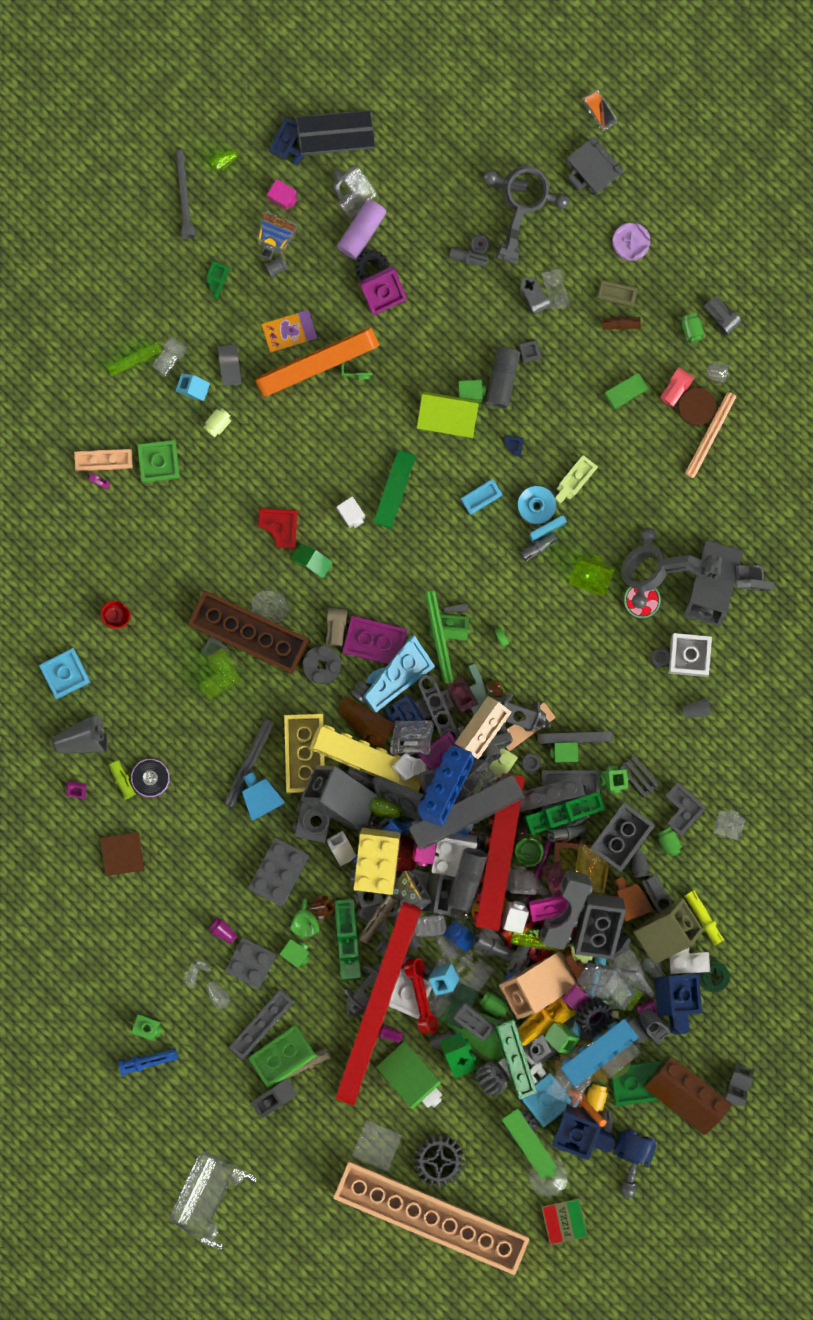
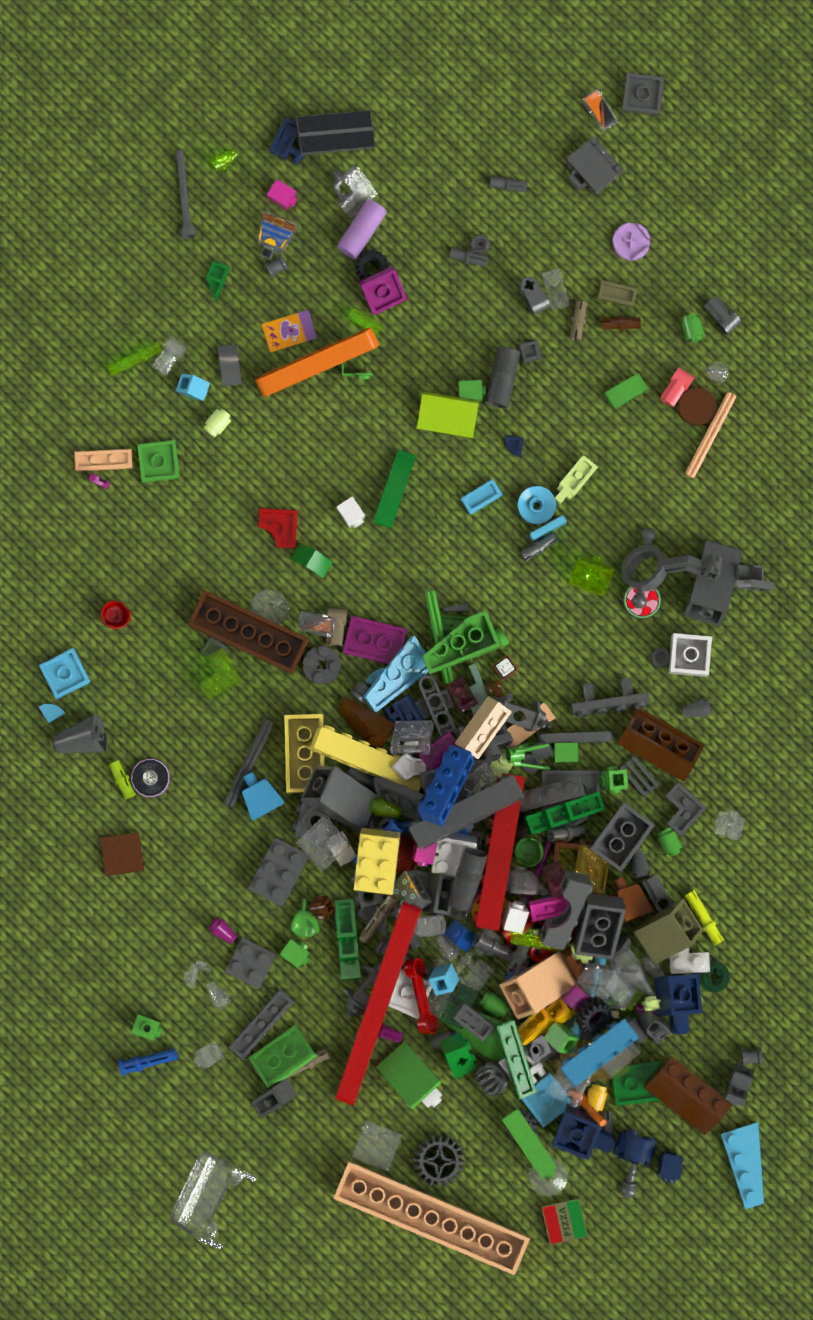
(51, 712): none -> medium azure tile
(76, 789): magenta slope -> none
(208, 1055): none -> clear brick
(316, 623): none -> clear slope
(323, 843): none -> clear plate
(364, 321): none -> clear neon green piece
(466, 642): none -> bright green wedge
(505, 667): none -> tile
(508, 251): dark grey piece -> none
(516, 754): none -> bright green plant
(542, 753): none -> dark grey tile
(578, 320): none -> dark tan pin
(618, 704): none -> dark grey plate
(643, 94): none -> dark grey plate
(651, 1003): none -> yellowish green plate
(661, 744): none -> reddish brown slope
(670, 1166): none -> dark blue brick
(745, 1160): none -> medium azure wing
(751, 1056): none -> dark grey bush

